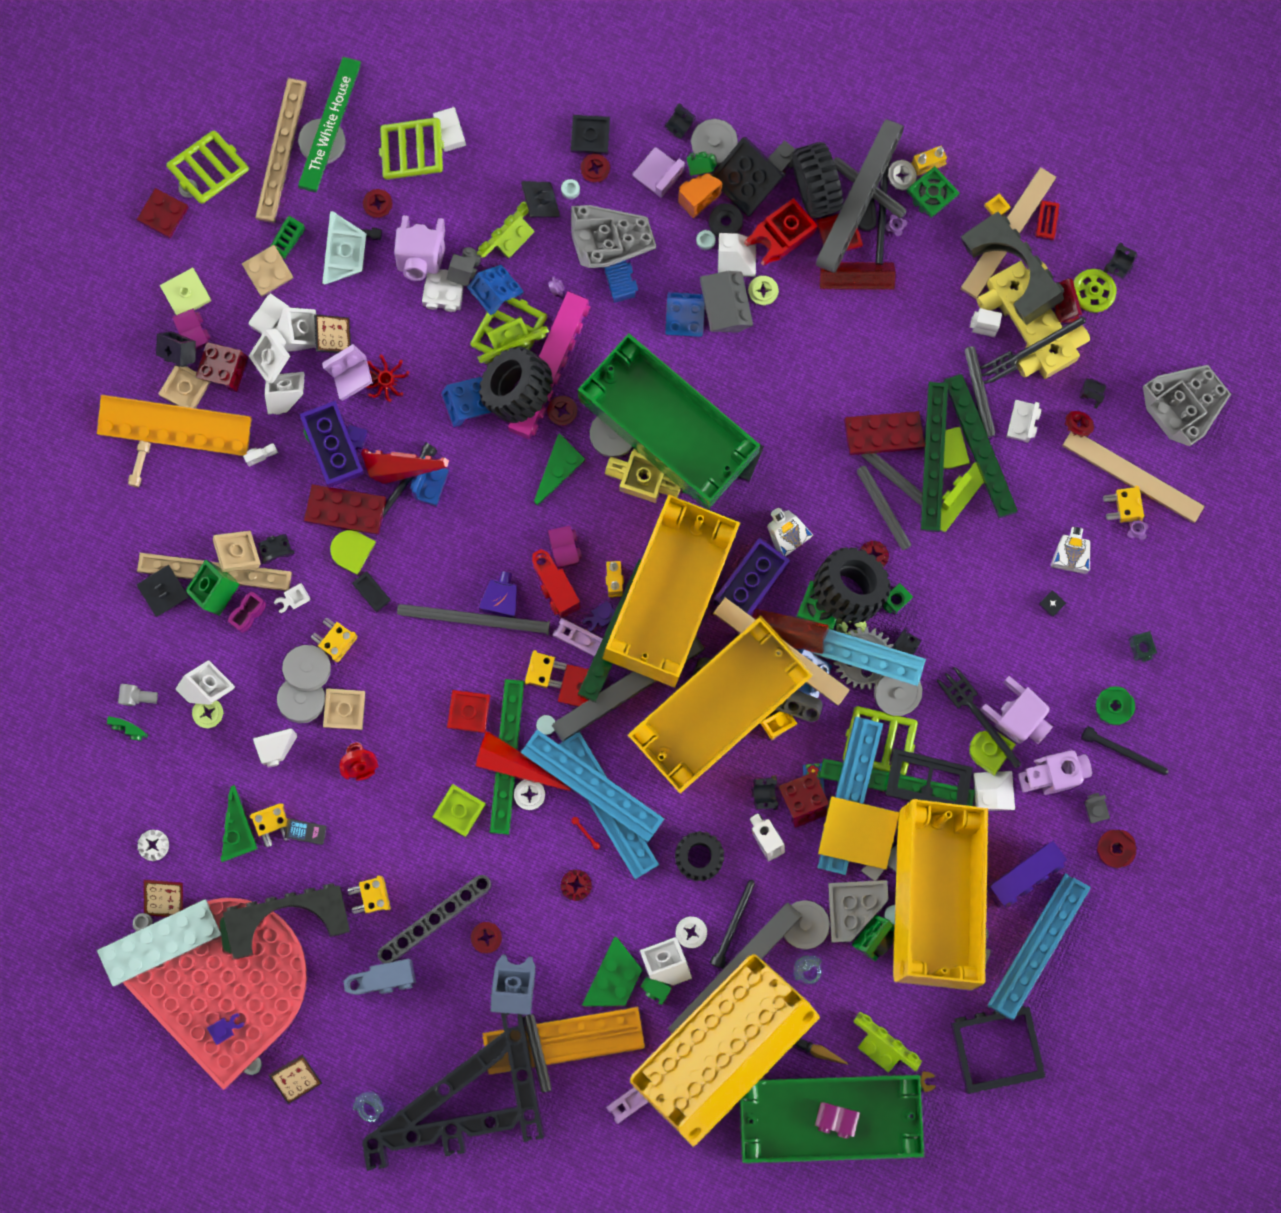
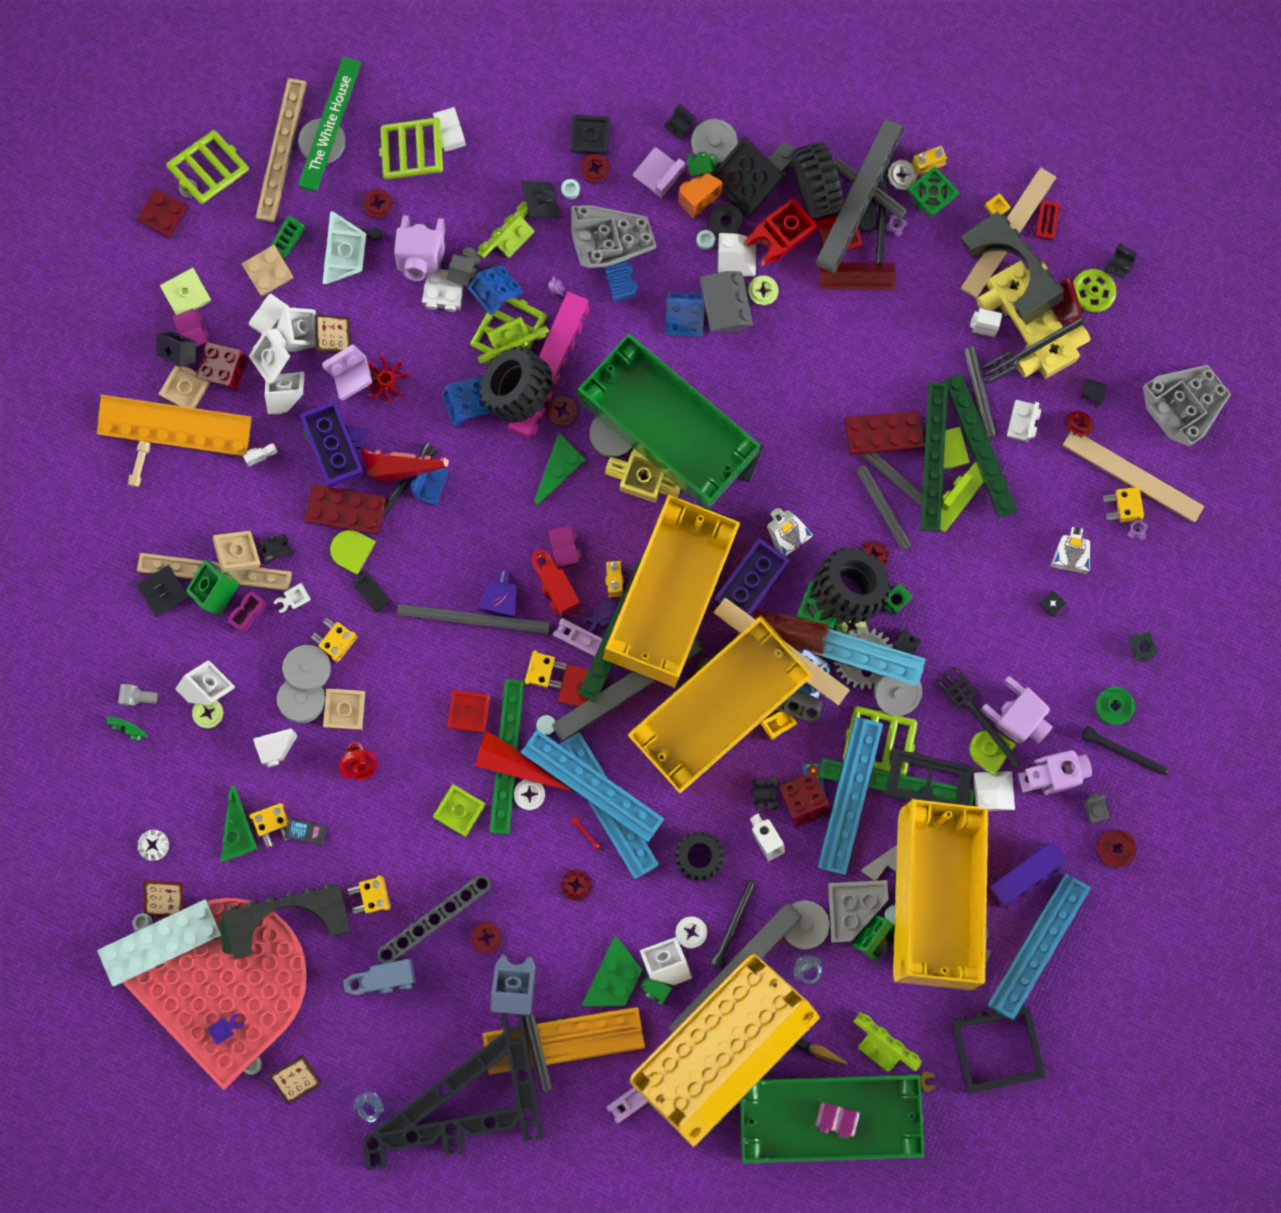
(858, 833): yellow piece -> none

